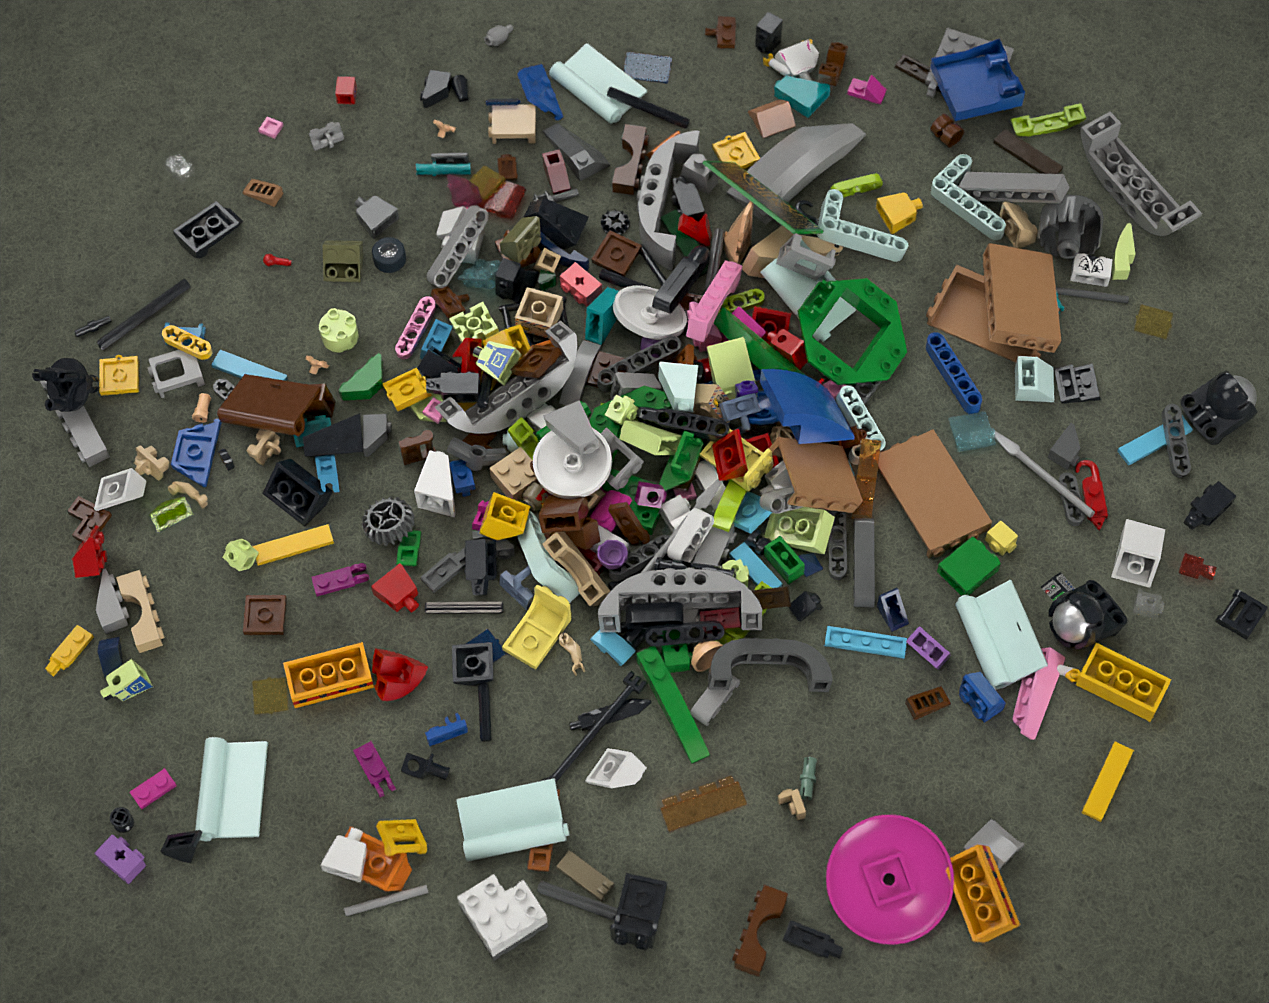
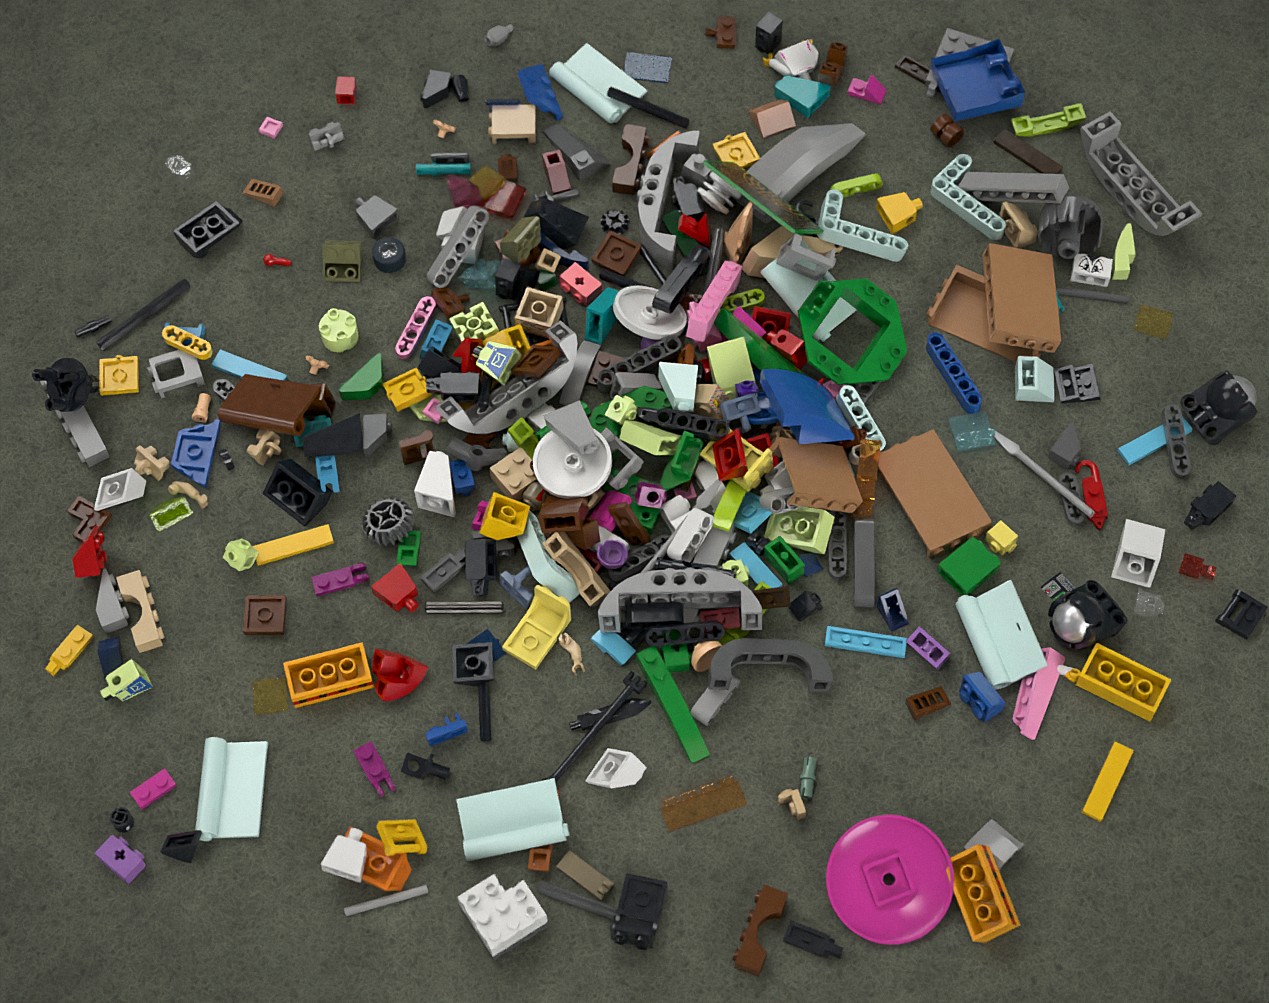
(718, 193): none -> white wheel

